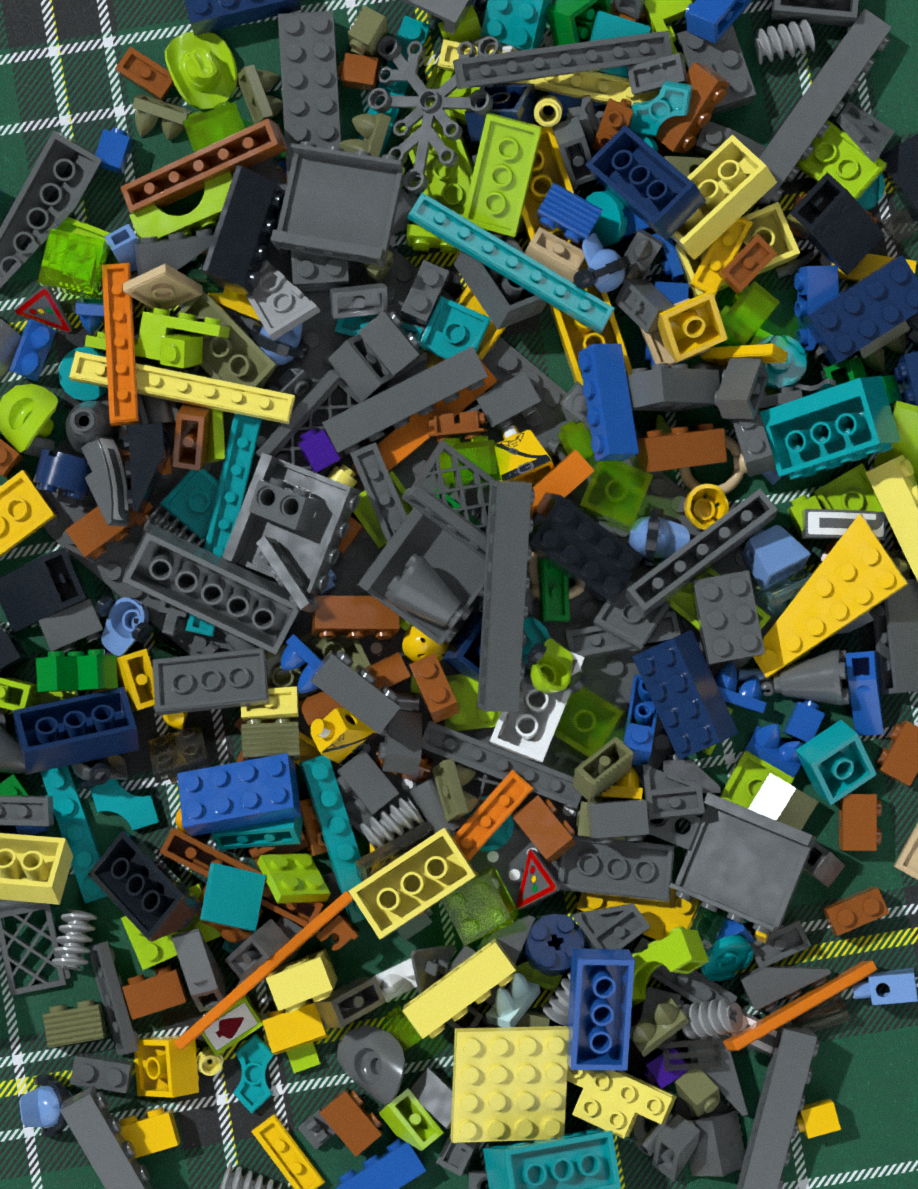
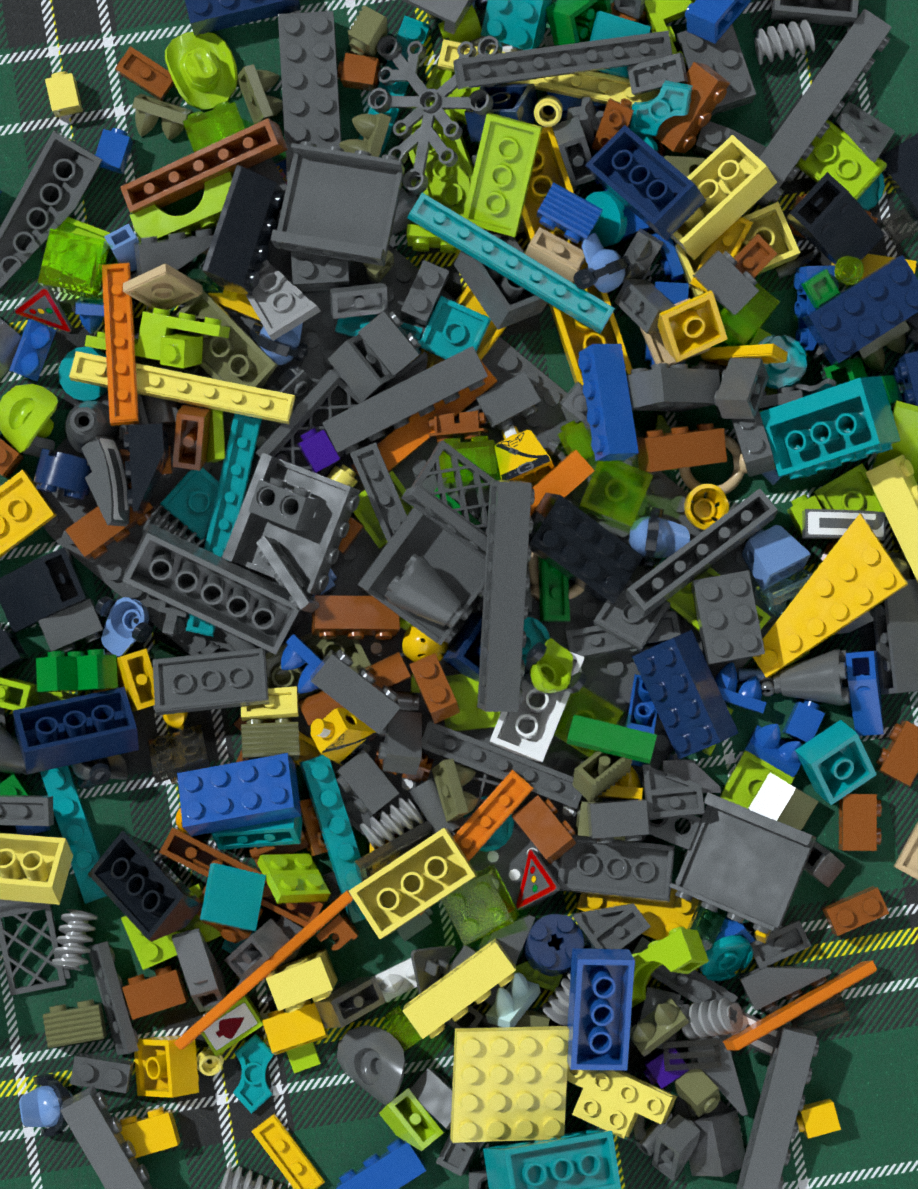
(63, 94): none -> light yellow brick
(137, 810): teal tile -> none
(316, 1129): dark grey tile -> none
(352, 1121): dark orange brick -> none
(611, 739): none -> green tile
(726, 282): none -> dark grey brick
(820, 288): none -> green tile
(849, 270): none -> clear neon green tile
(901, 985): medium blue torso -> none

